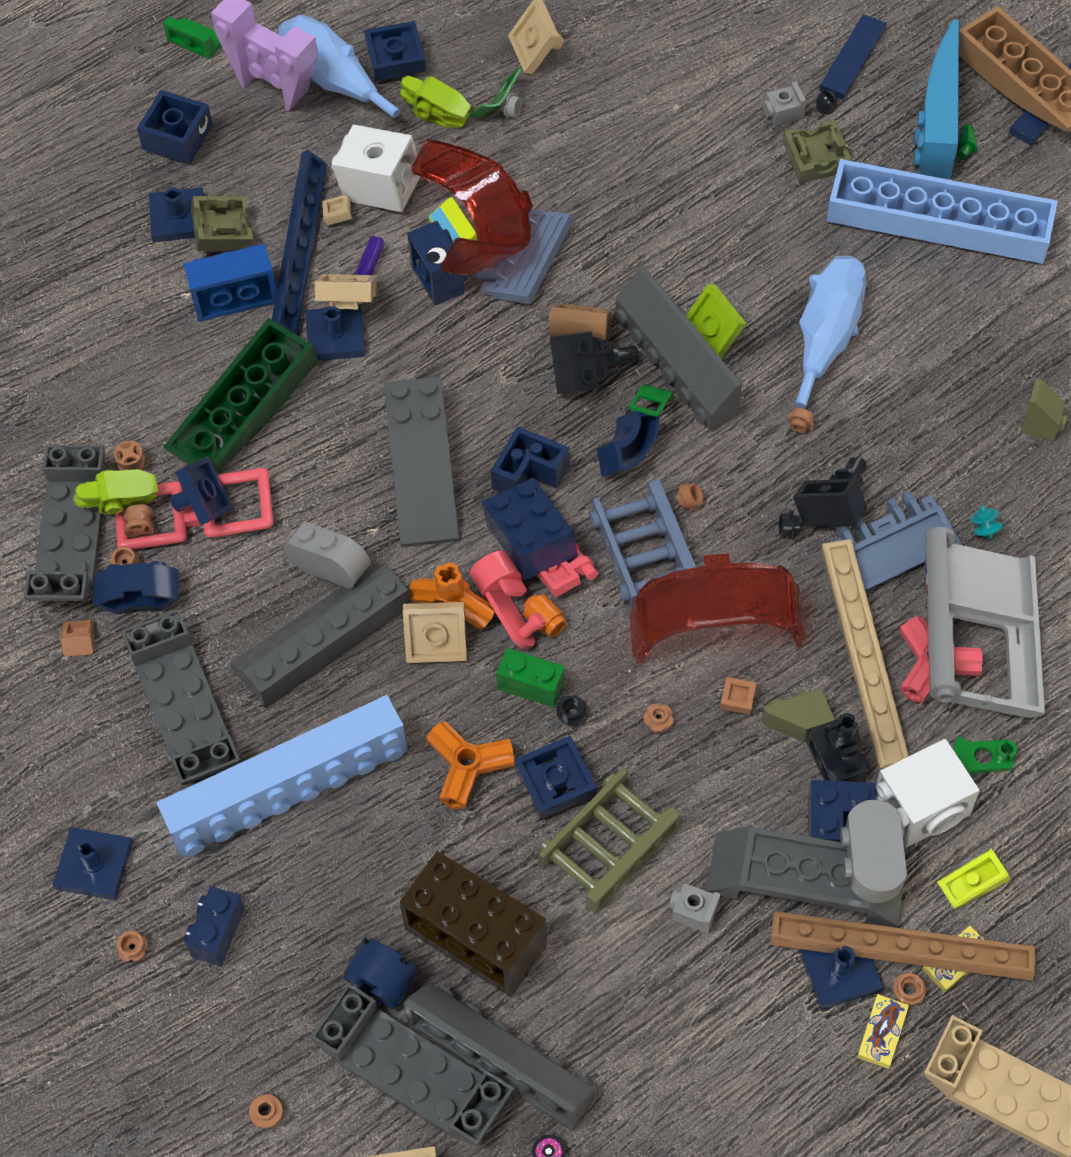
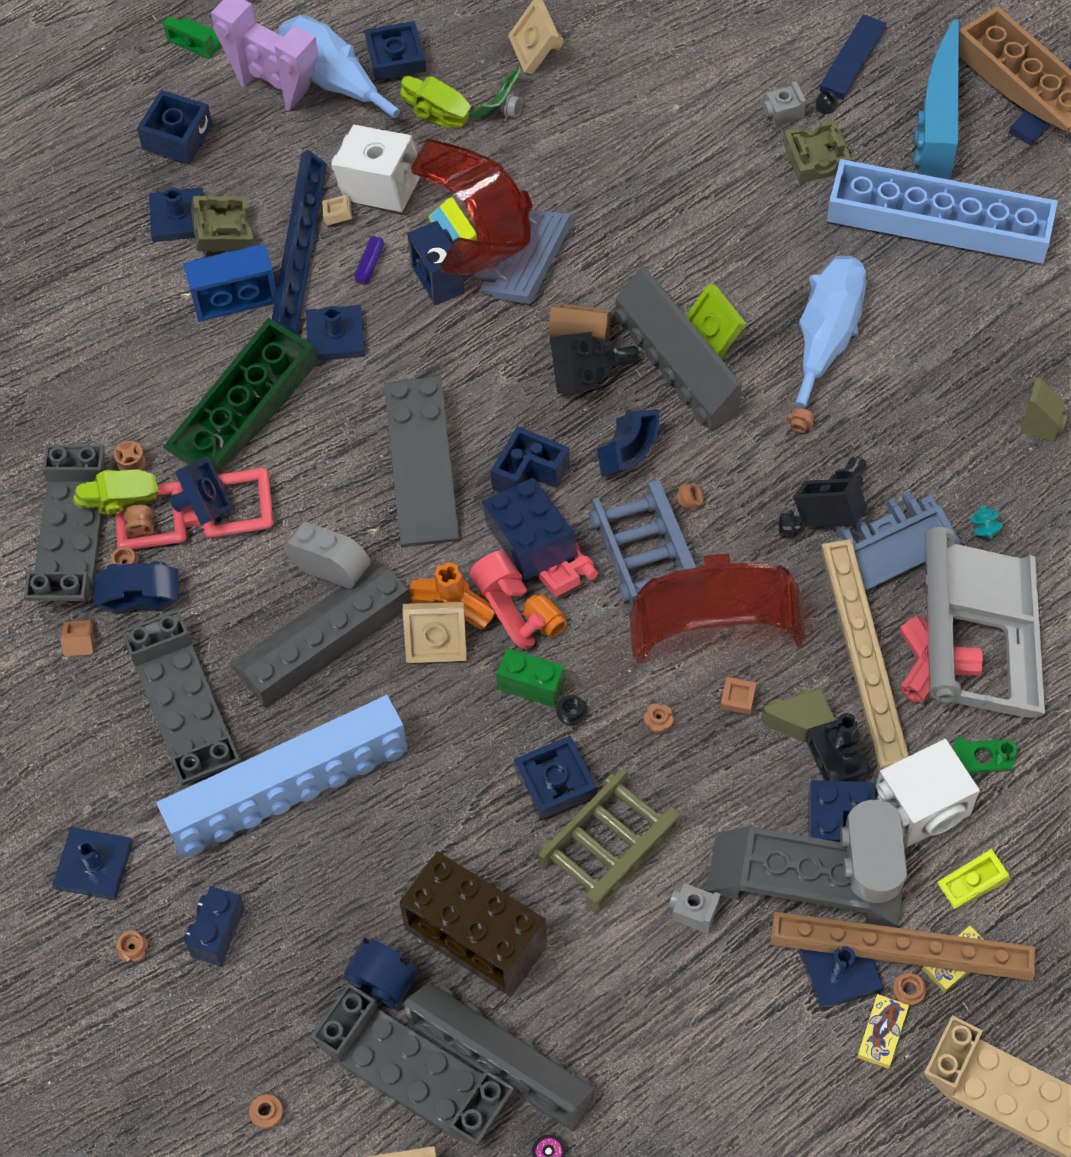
(345, 290): tan brick -> none
(461, 778): orange piece -> none
(653, 394): green piece -> none
(967, 142): green bar -> none

